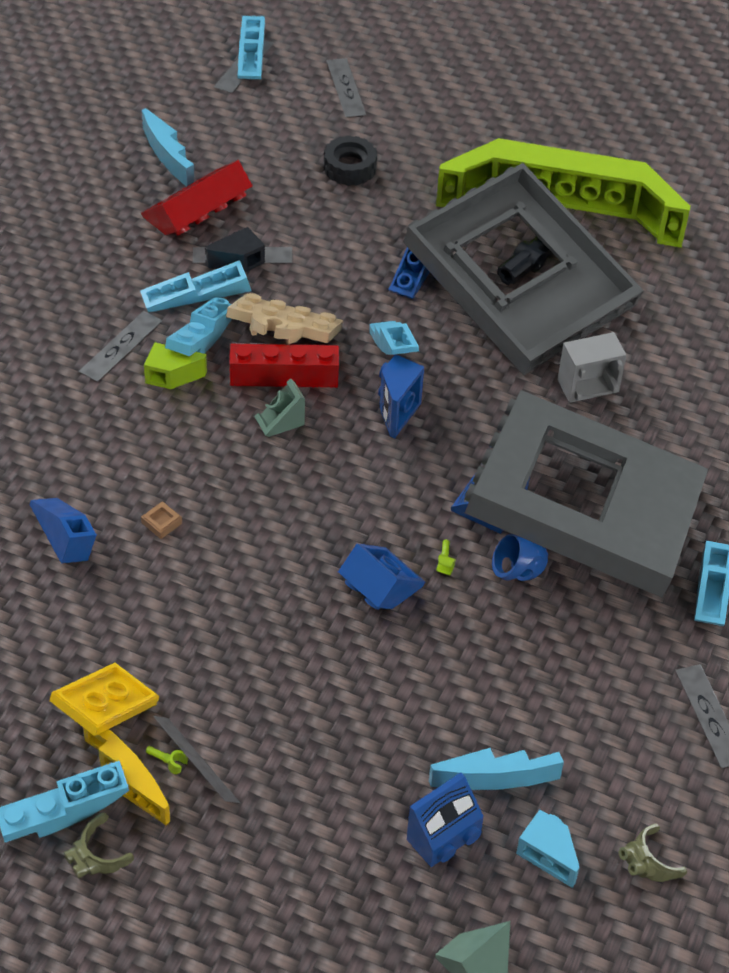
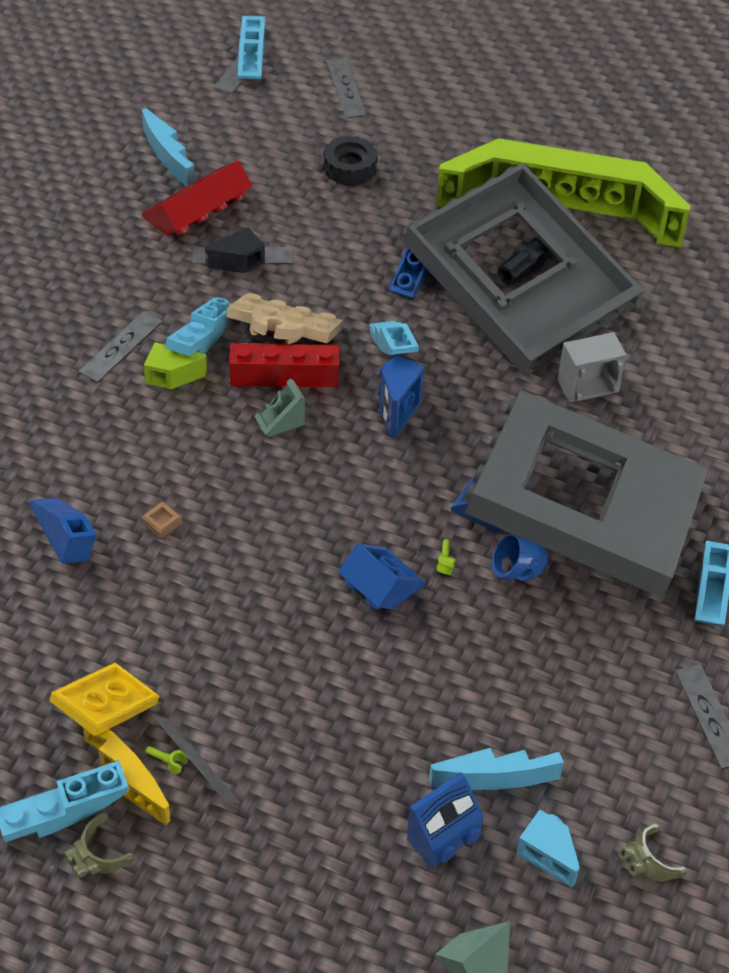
(183, 290): medium azure slope -> none

